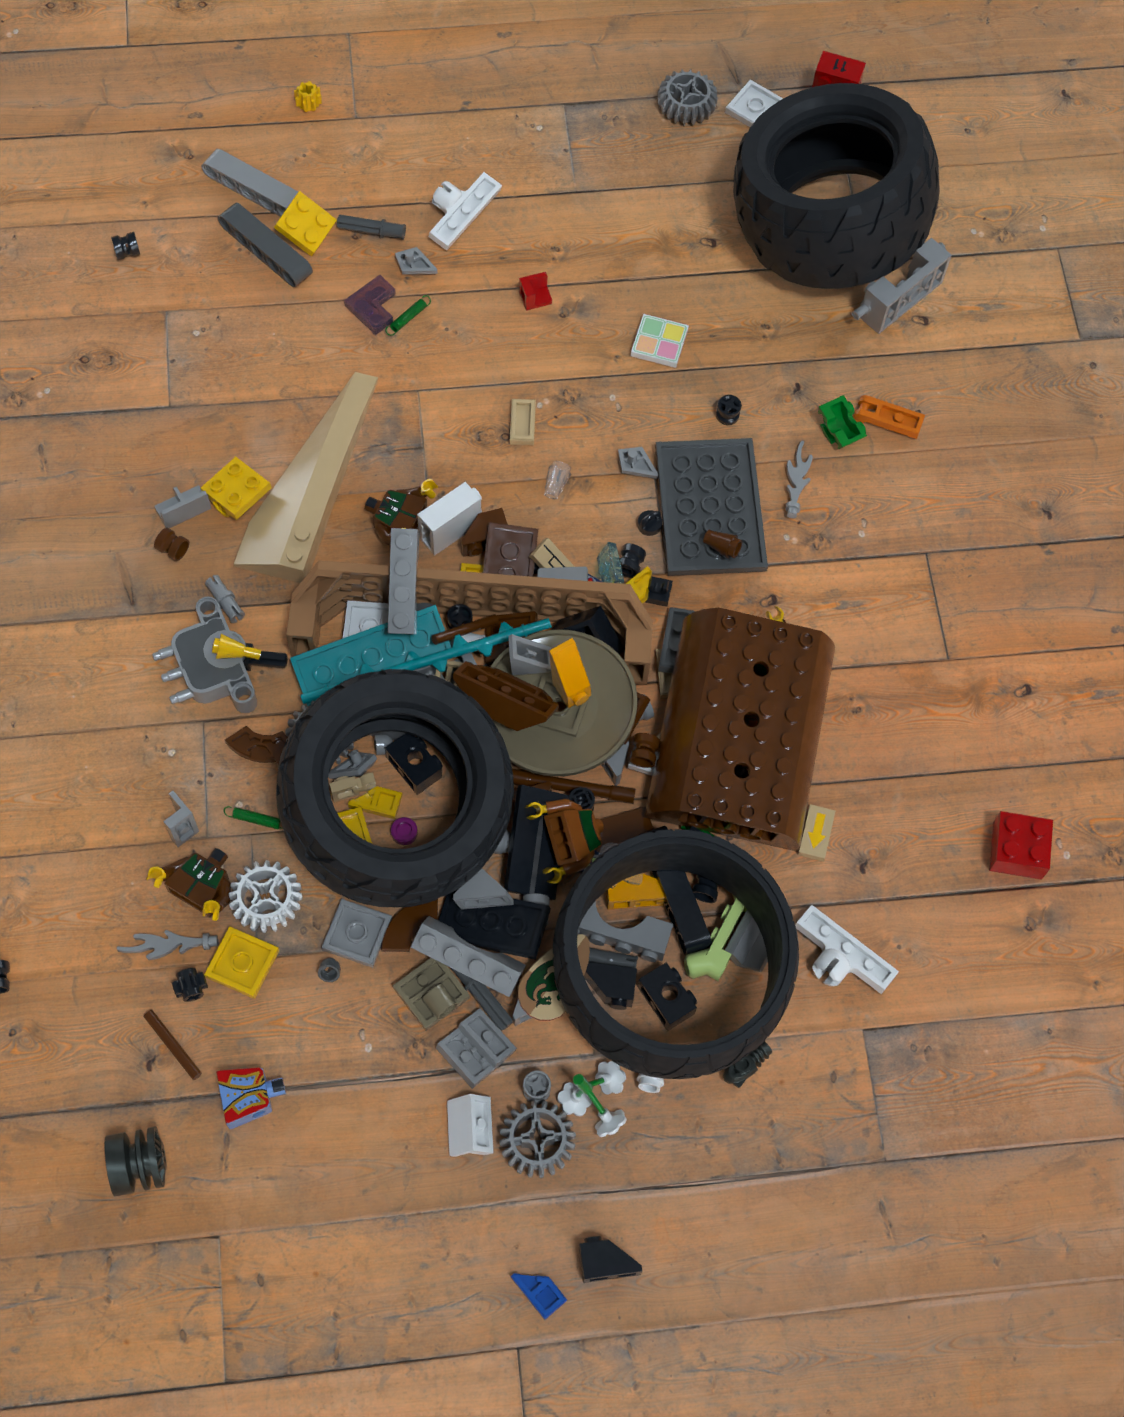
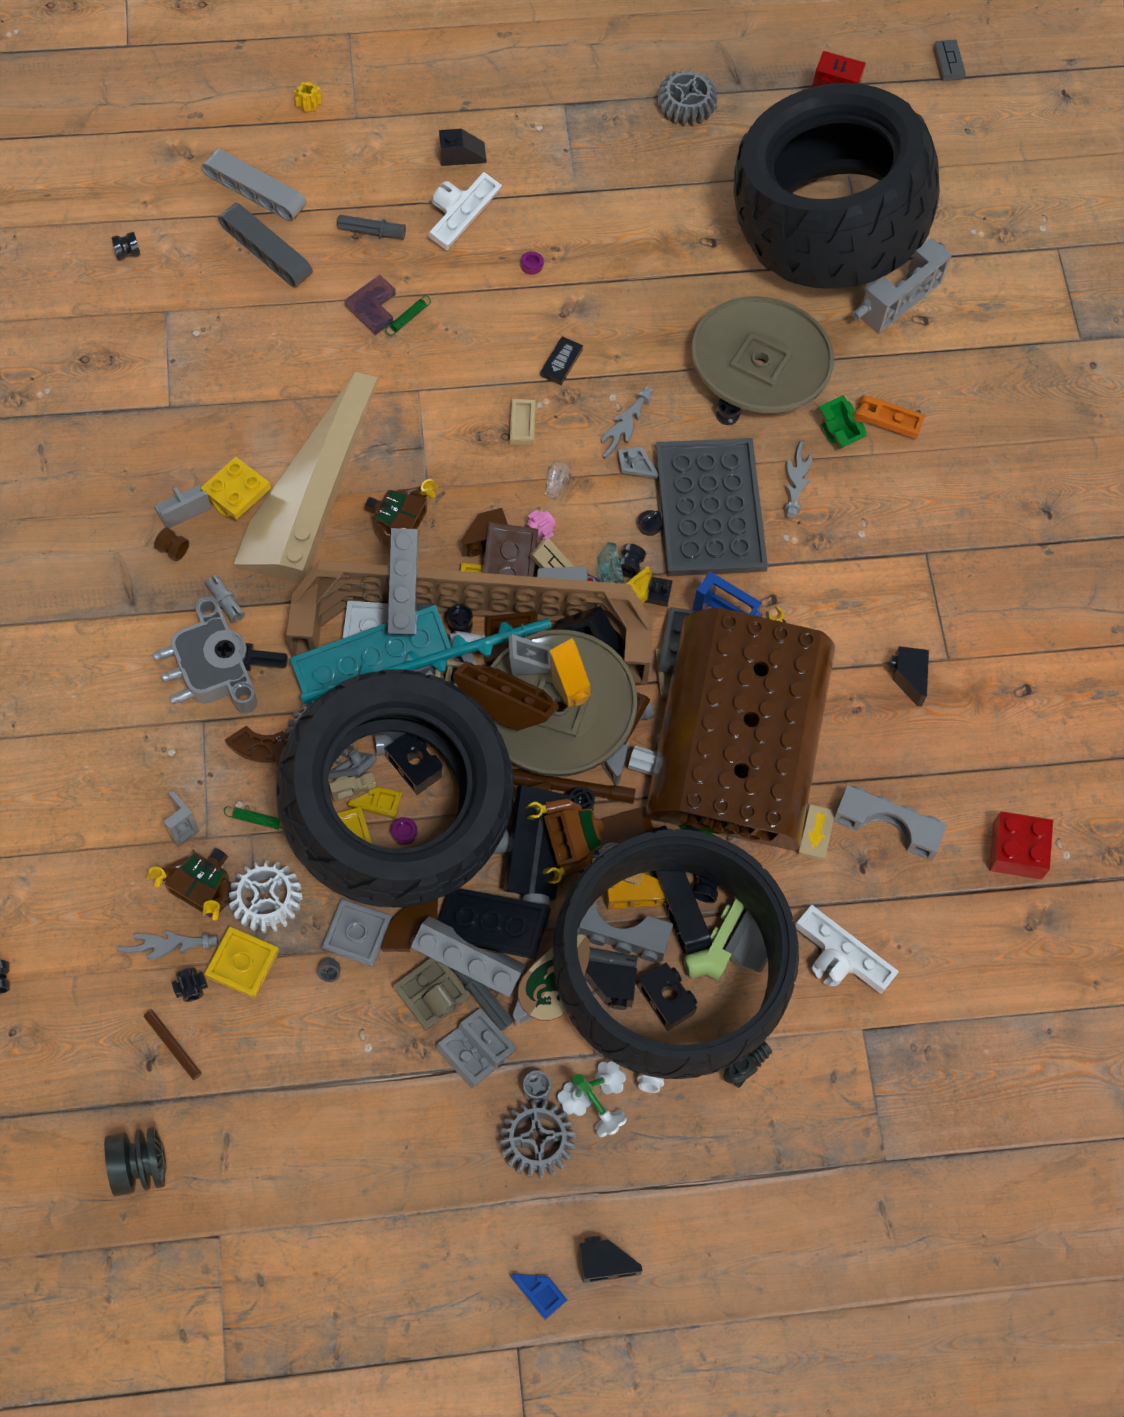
(229, 648): yellow cone -> none
(247, 1094): torso -> none
(305, 223): yellow plate -> none
(414, 262): light grey piece -> none
(449, 518): white brick -> none
(460, 148): none -> black slope
(465, 629): reddish brown bar -> none
(470, 1125): white panel -> none
(482, 892): light grey slope -> none
(531, 263): none -> magenta tile
(534, 291): red panel -> none
(543, 522): none -> bright pink gear
(561, 360): none -> tile
(626, 425): none -> light grey piece
(644, 750): reddish brown wheel -> none
(659, 340): tile -> none
(706, 596): none -> blue panel
(724, 543): reddish brown cone -> none
(751, 103): white tile -> none
(769, 329): none -> dark tan dish
(911, 672): none -> black slope
(920, 832): none -> light grey arch
(949, 59): none -> dark grey tile

